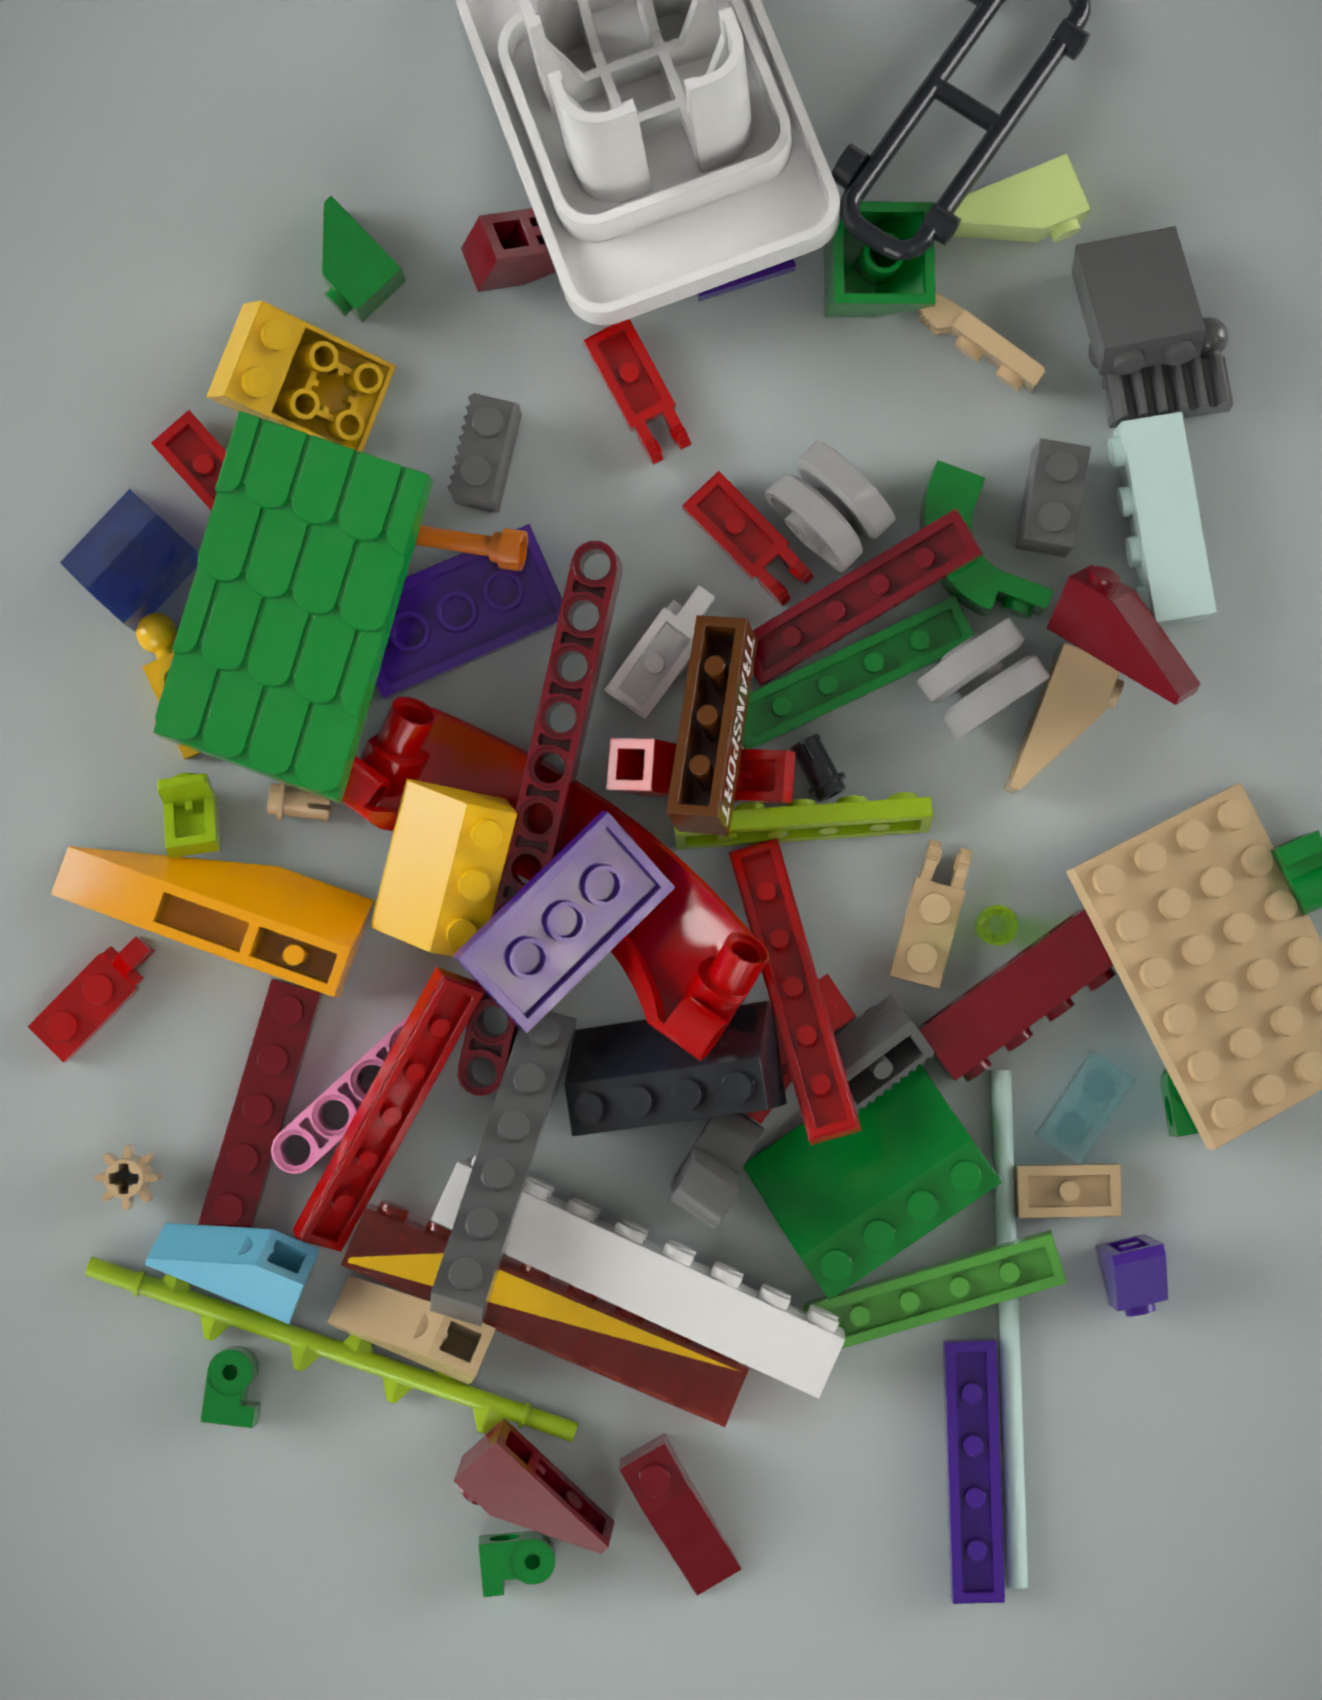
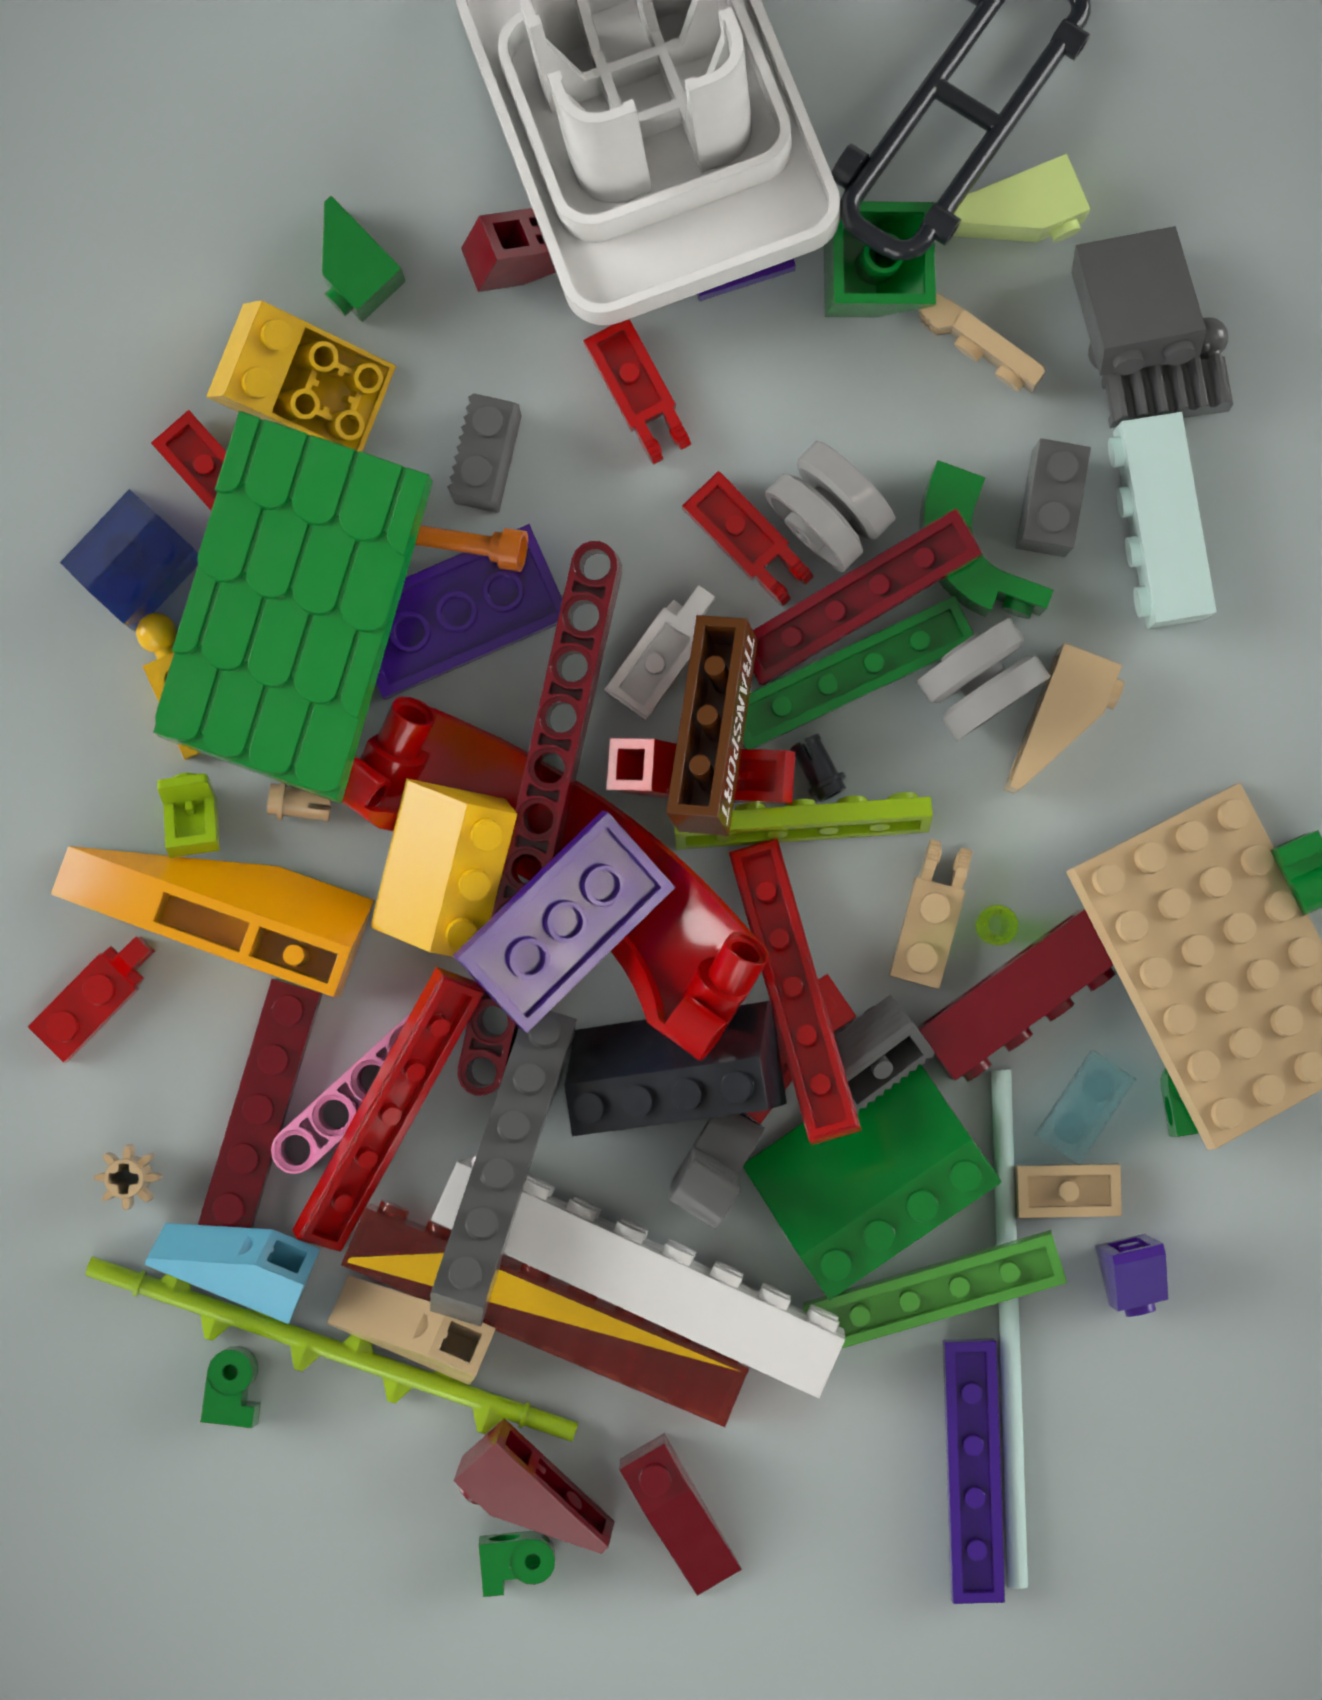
(1119, 630): dark red slope -> none

